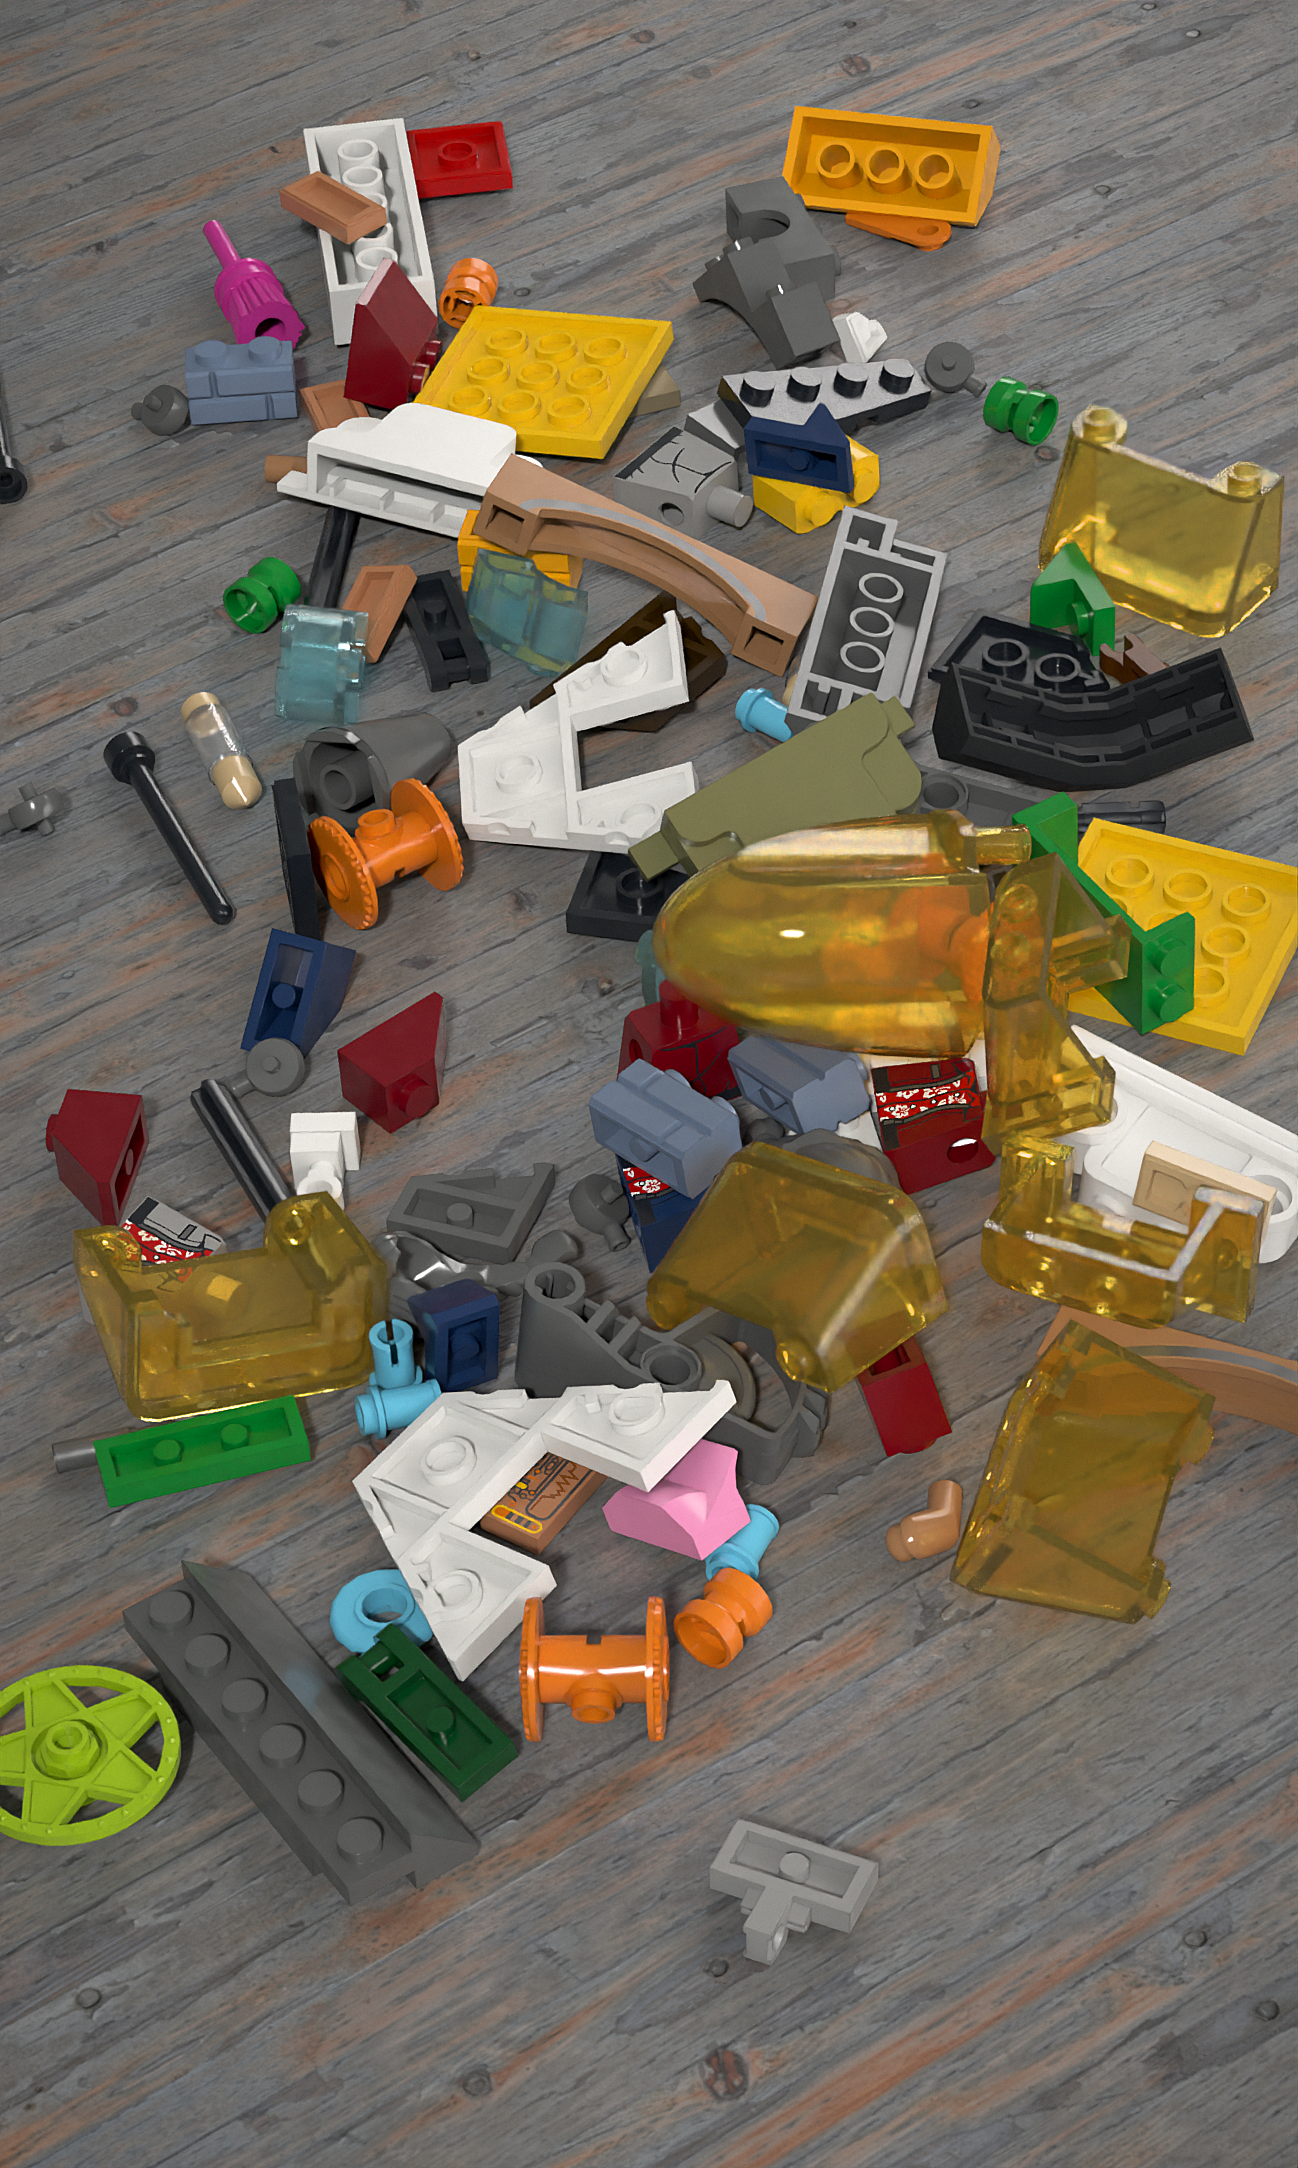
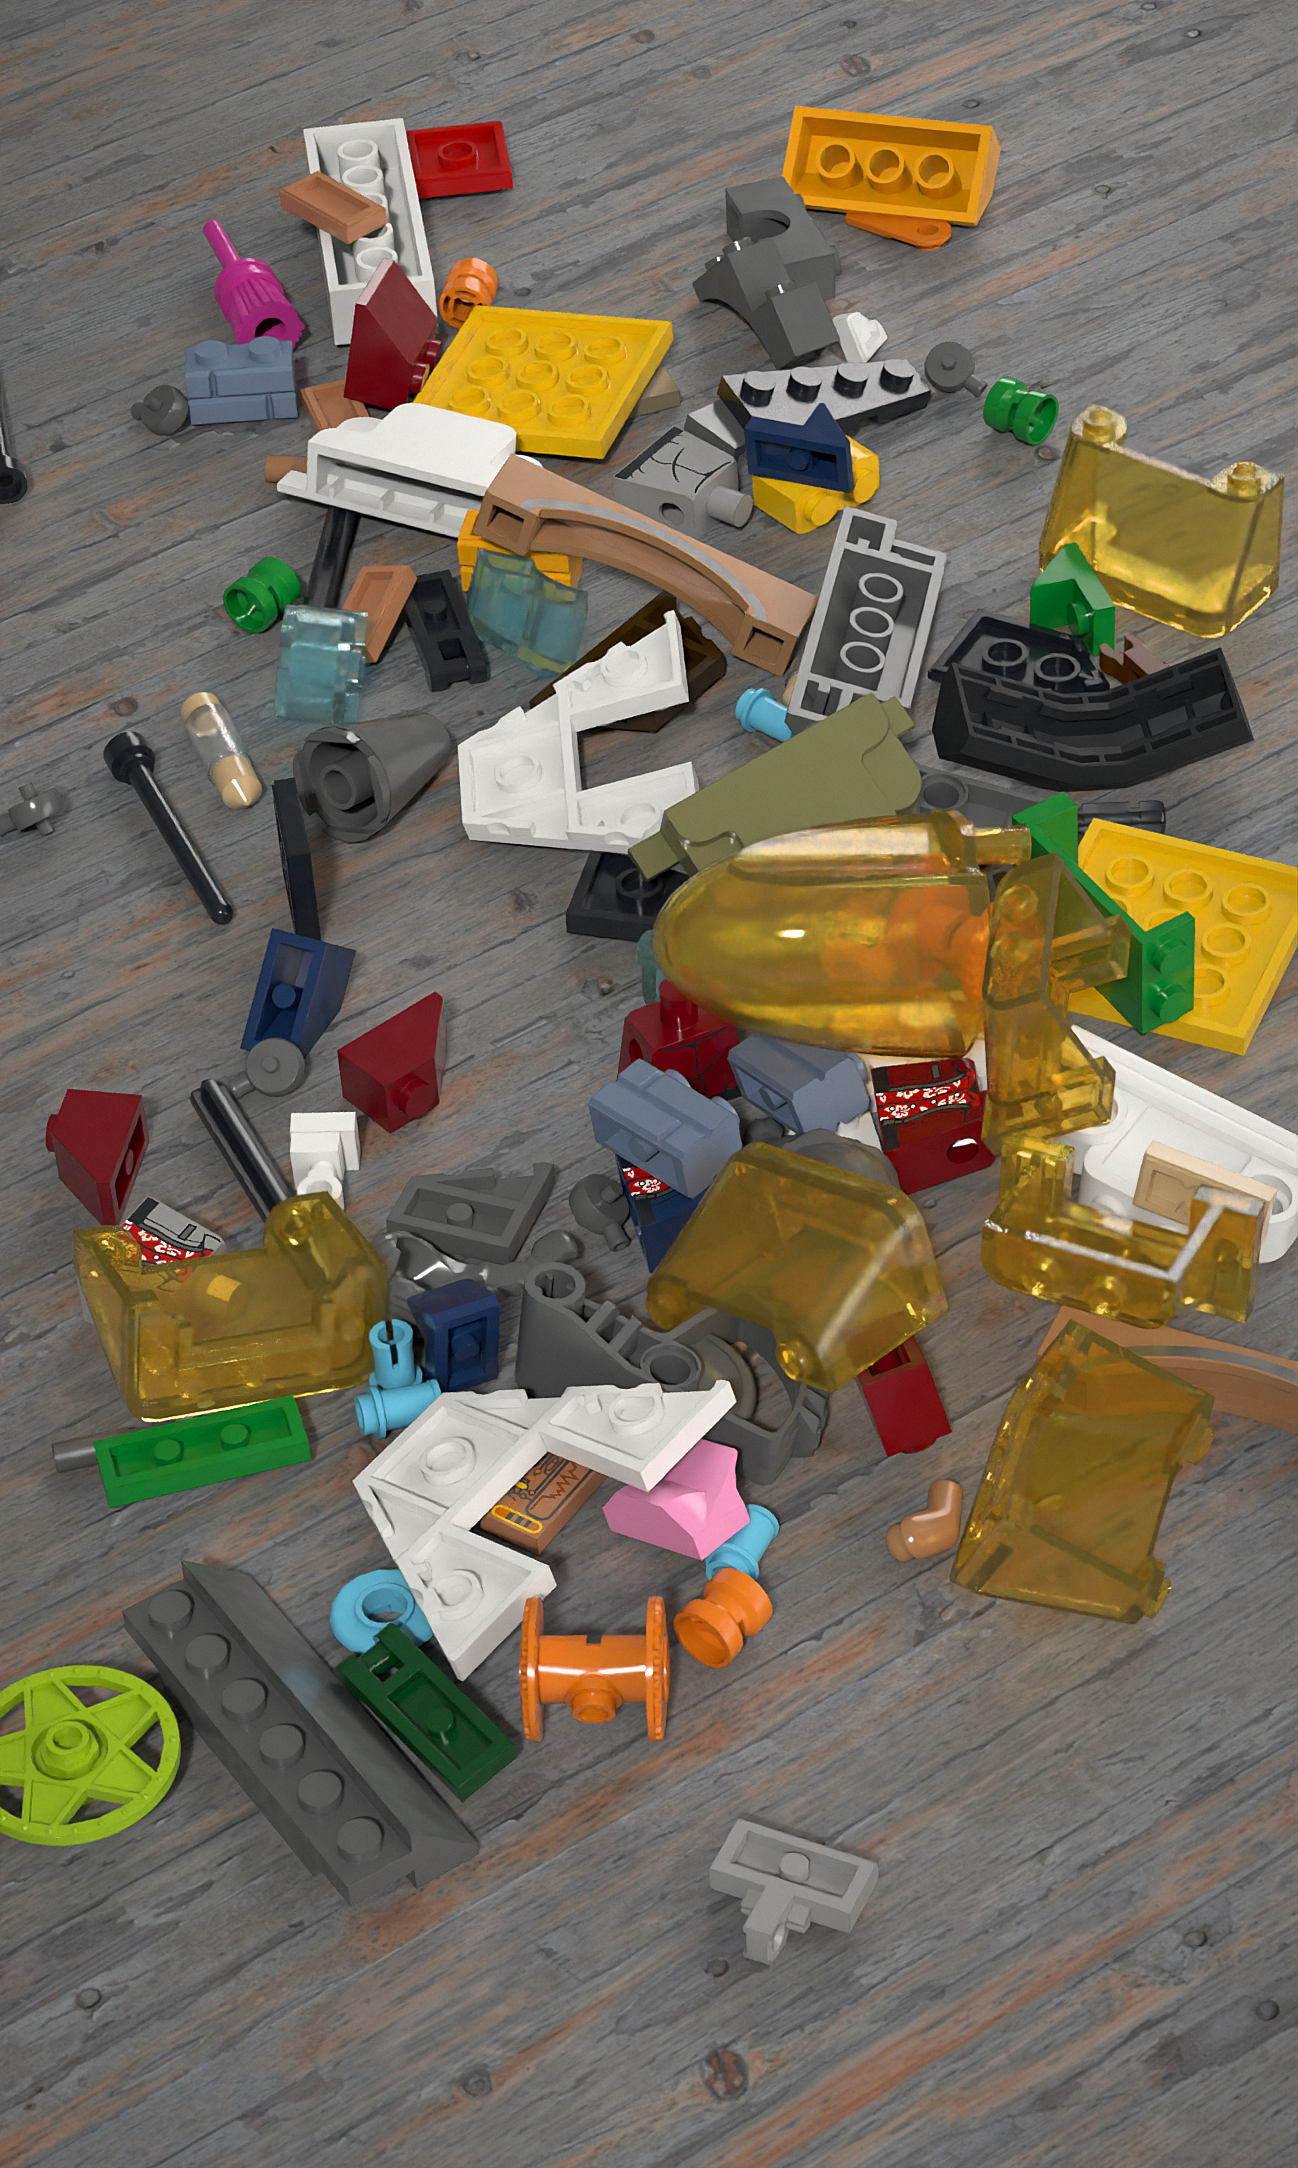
(385, 844): orange hose -> none

